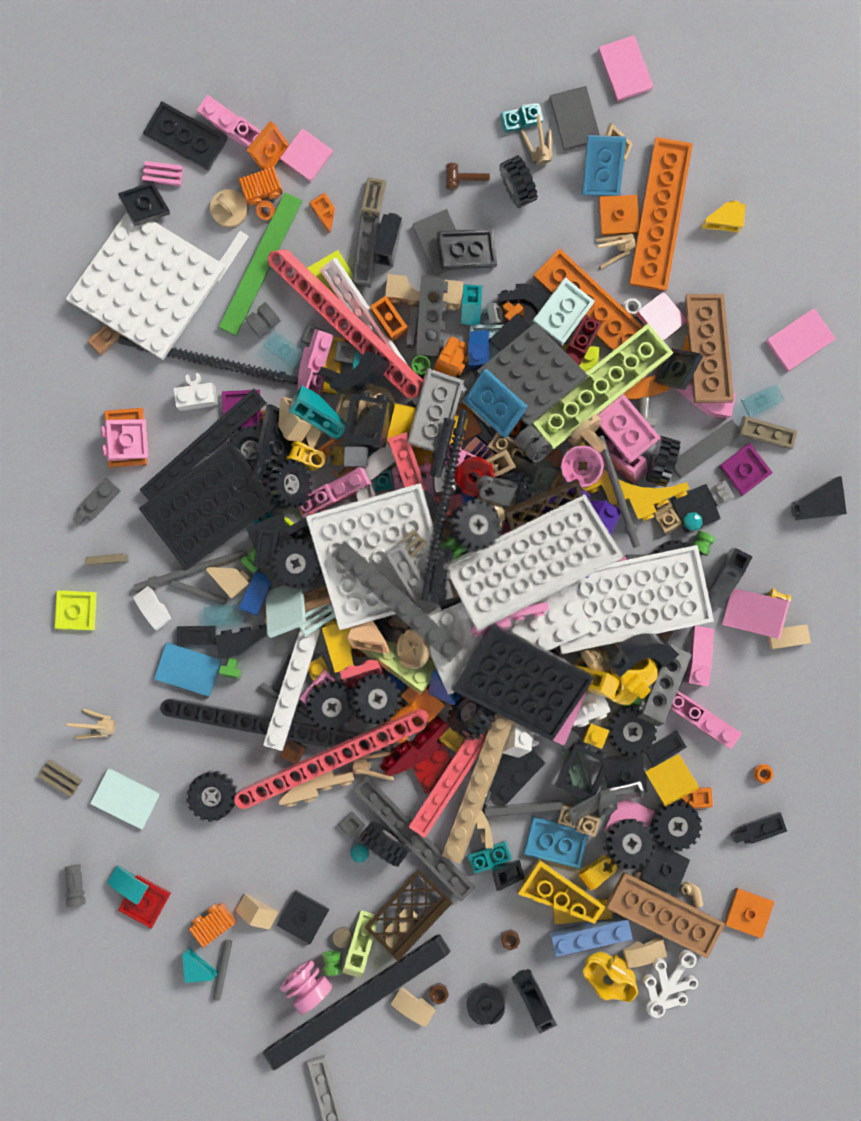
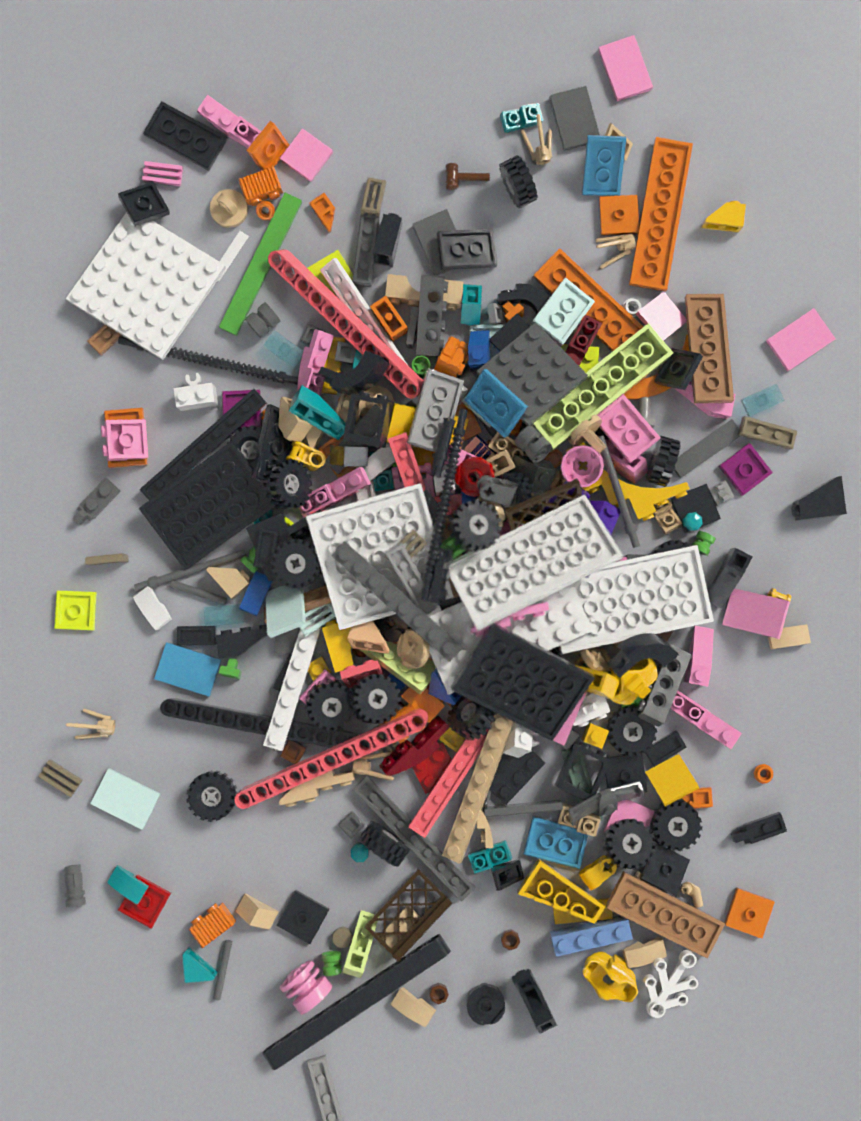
(274, 693): dark grey bar -> none

